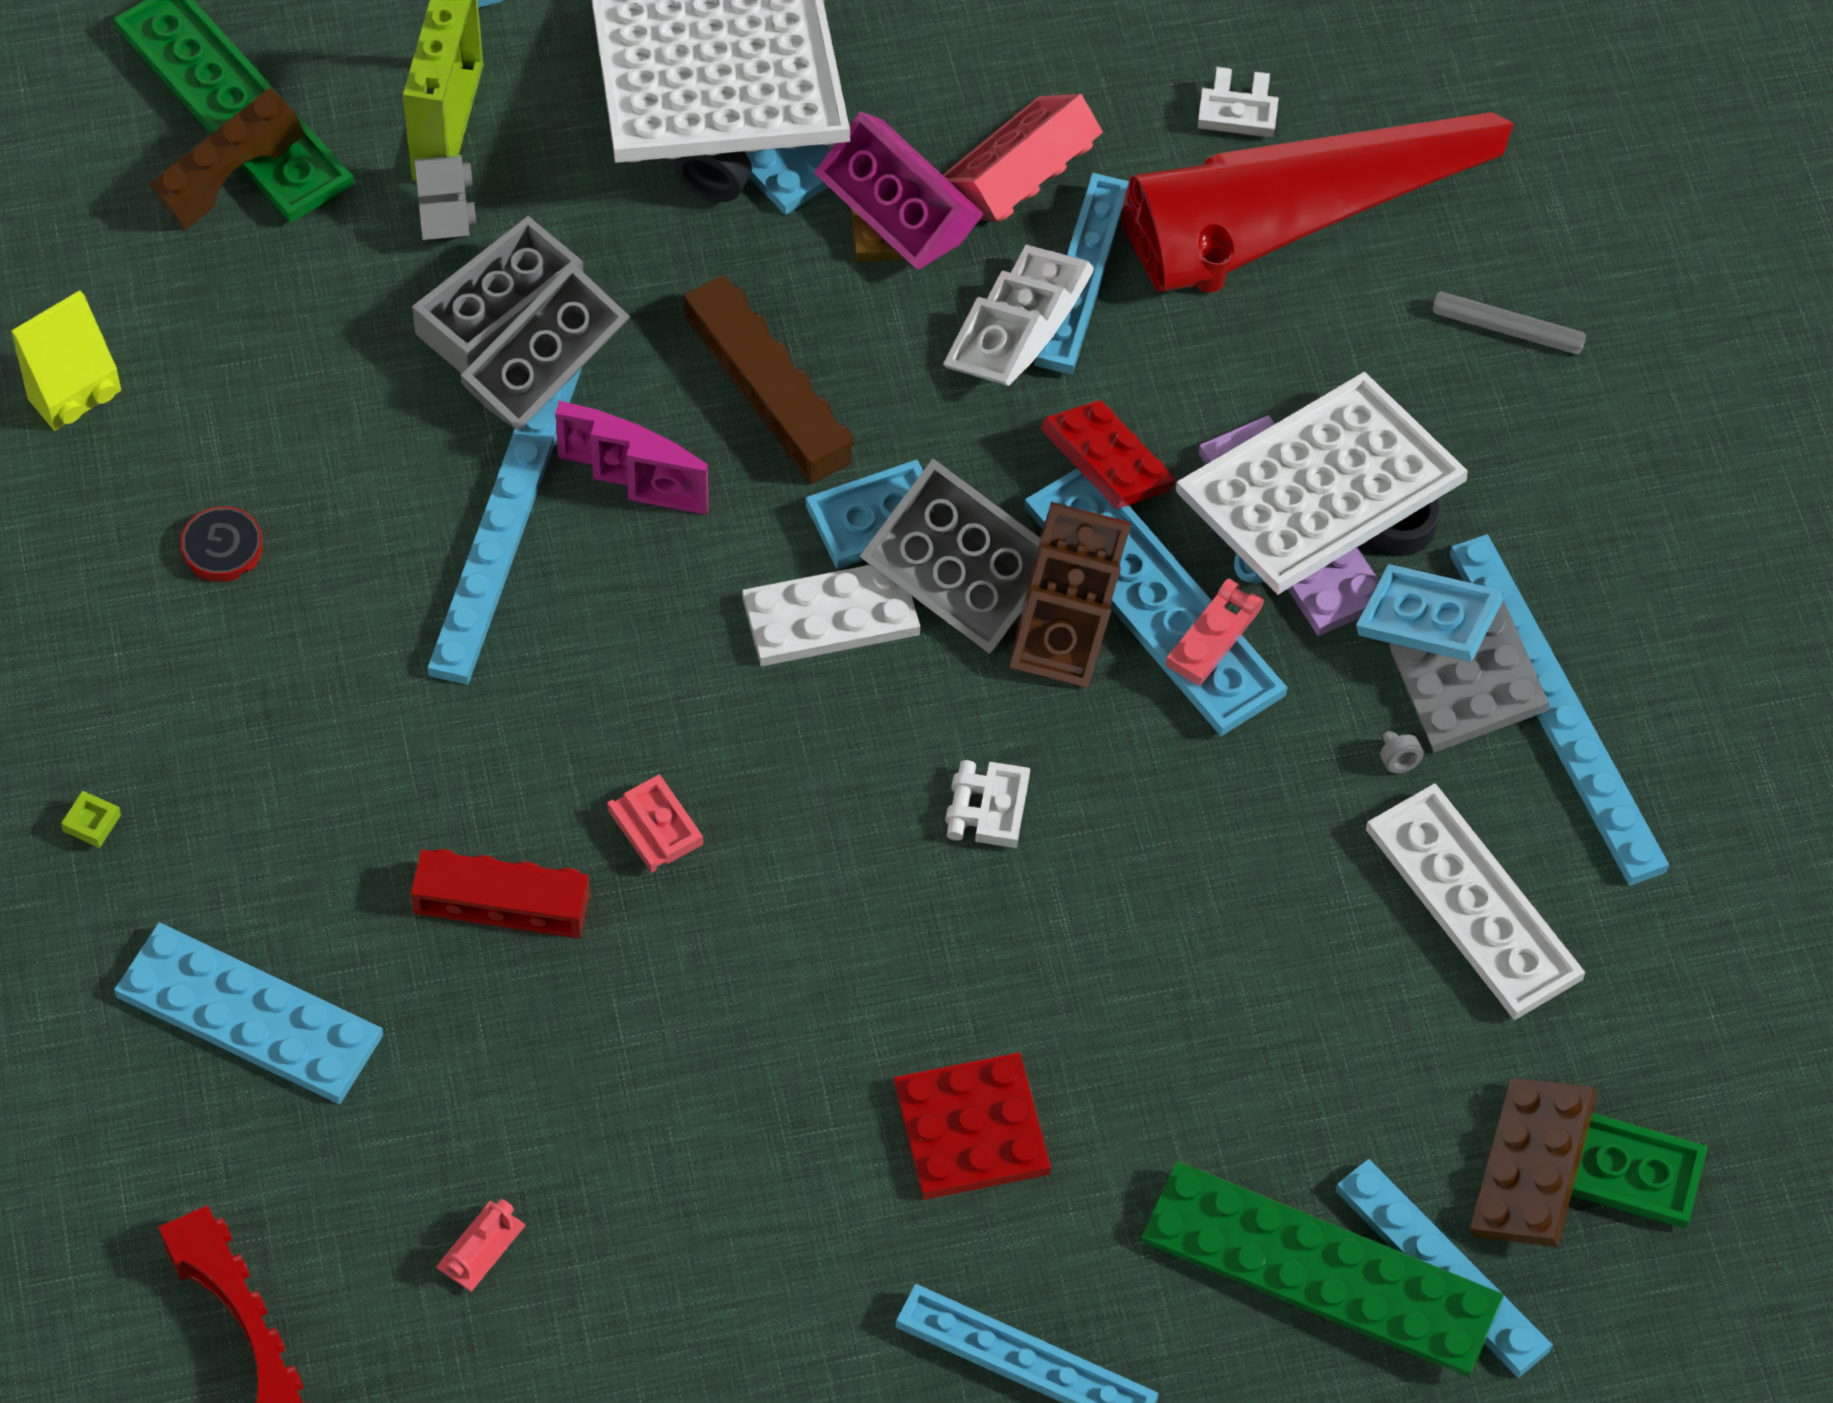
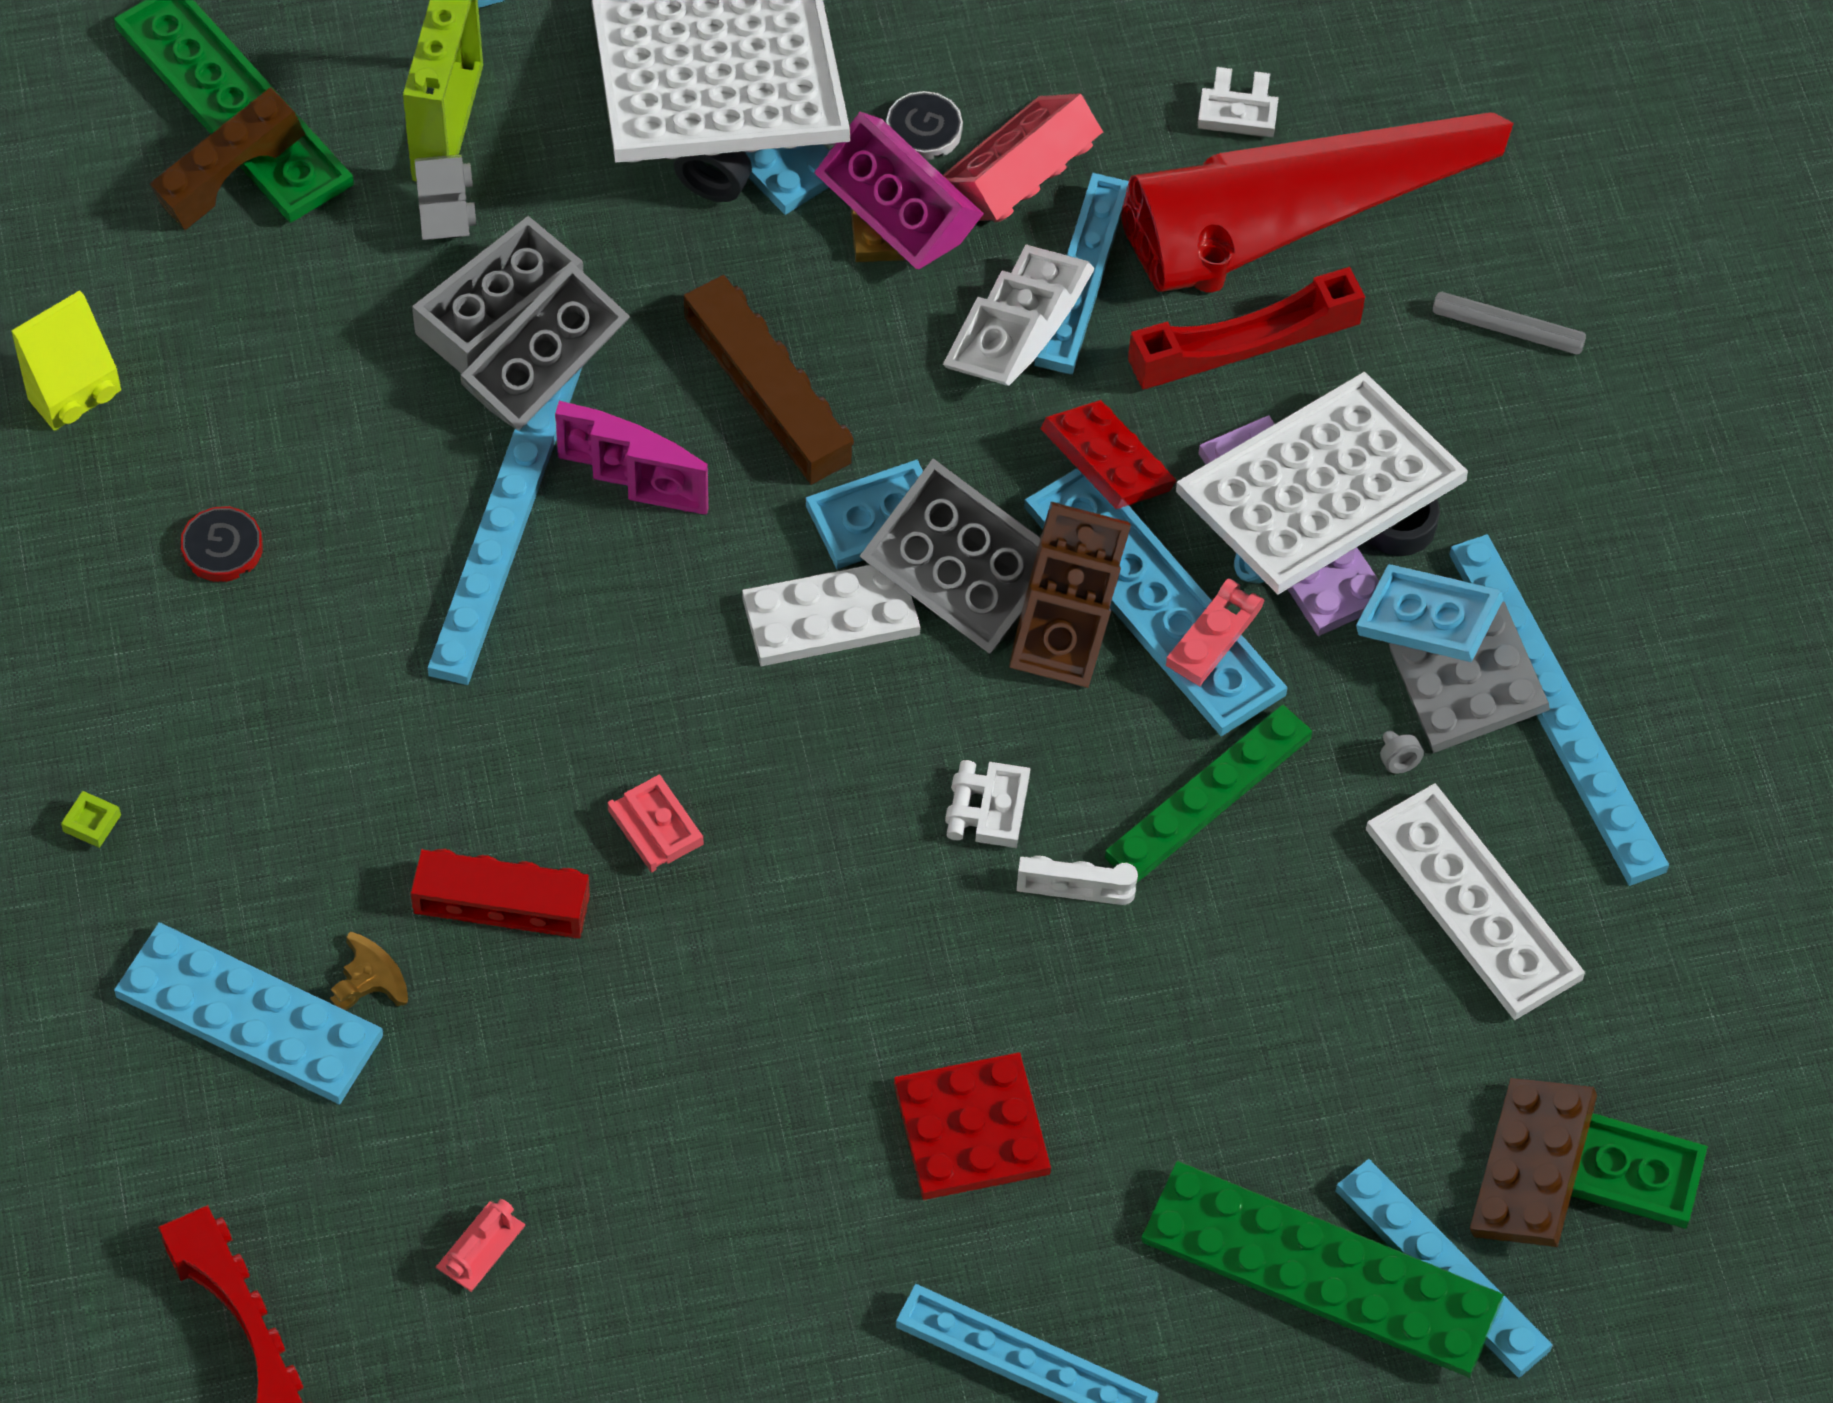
(368, 973): none -> pearl gold piece
(927, 123): none -> black tile
(1077, 880): none -> white plate
(1172, 352): none -> red arch
(1210, 792): none -> green plate

